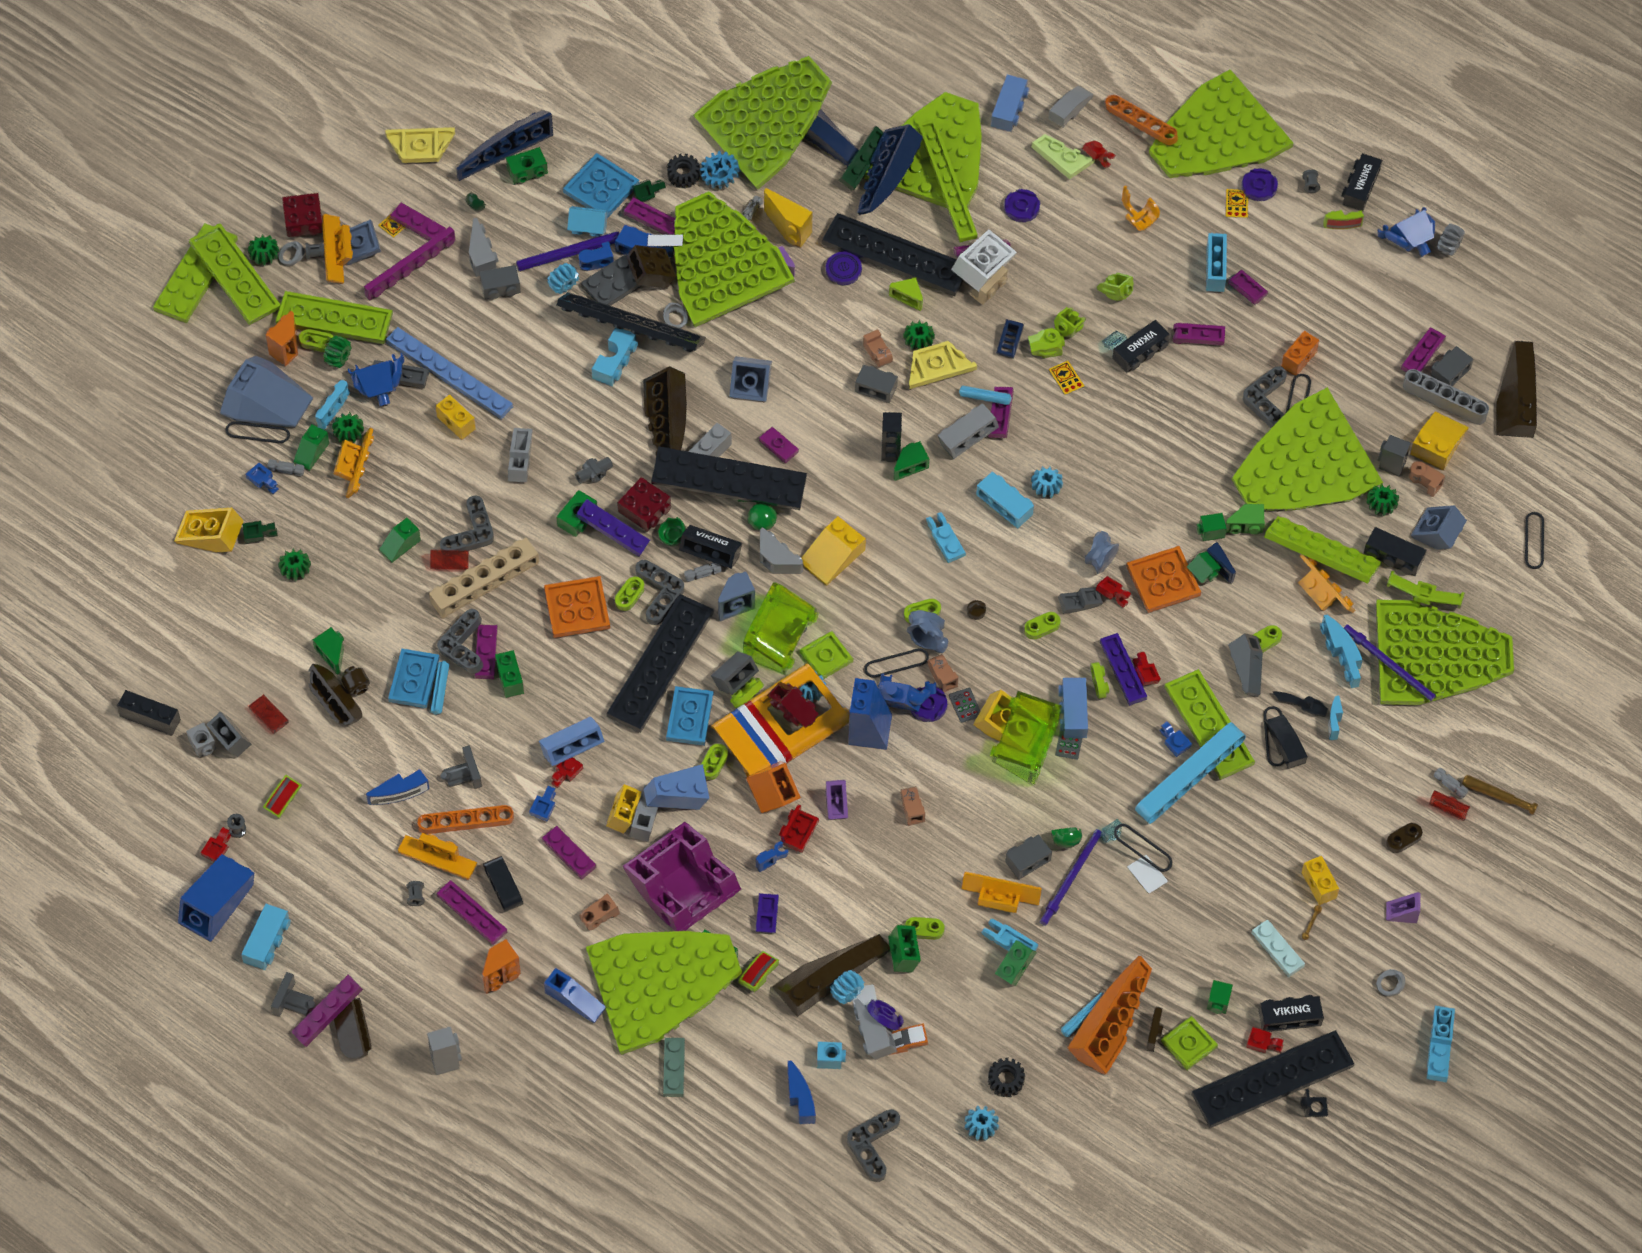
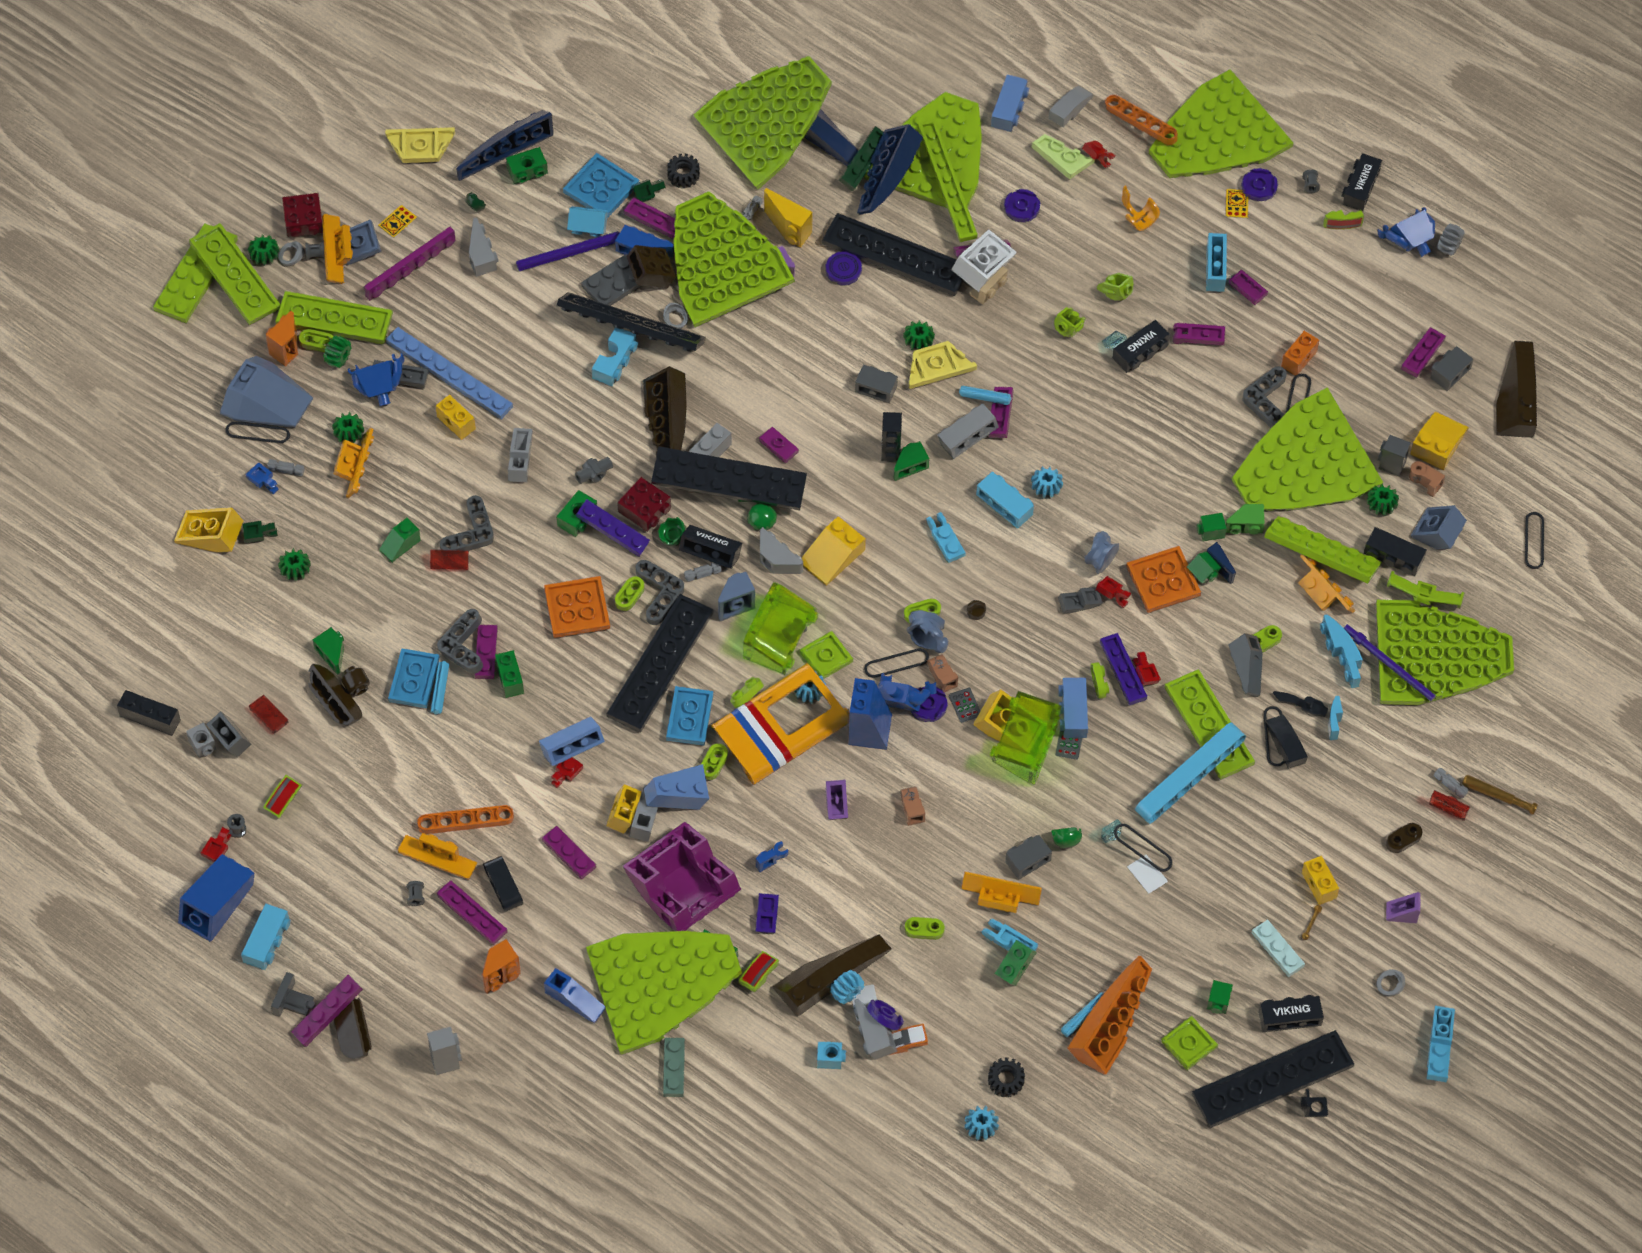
(311, 447): green slope -> none
(332, 404): medium azure hinge -> none
(398, 789): blue slope -> none
(416, 222): magenta plate -> none
(464, 772): dark grey piece -> none
(480, 586): tan brick -> none
(500, 282): dark grey brick -> none
(543, 805): blue plate -> none
(563, 278): medium azure gear -> none
(596, 258): blue leg -> none
(599, 912): nougat leg -> none
(665, 240): white sticker -> none
(719, 170): dark azure gear -> none
(735, 673): dark grey brick -> none
(750, 378): sand blue slope -> none
(773, 787): orange slope -> none
(793, 705): dark red brick -> none
(798, 829): red bracket -> none
(800, 1095): blue slope -> none
(865, 1143): dark grey beam -> none
(877, 348): nougat leg -> none
(904, 948): green brick -> none
(907, 292): lime slope -> none
(1009, 324): dark blue slope -> none
(1043, 625): lime plate -> none
(1047, 343): lime hand -> none
(1053, 906): dark purple bar -> none
(1066, 377): yellow sticker -> none
(1155, 1030): dark brown plate -> none
(1176, 742): blue plate -> none
(1261, 1040): red plate -> none
(1439, 390): light grey beam -> none

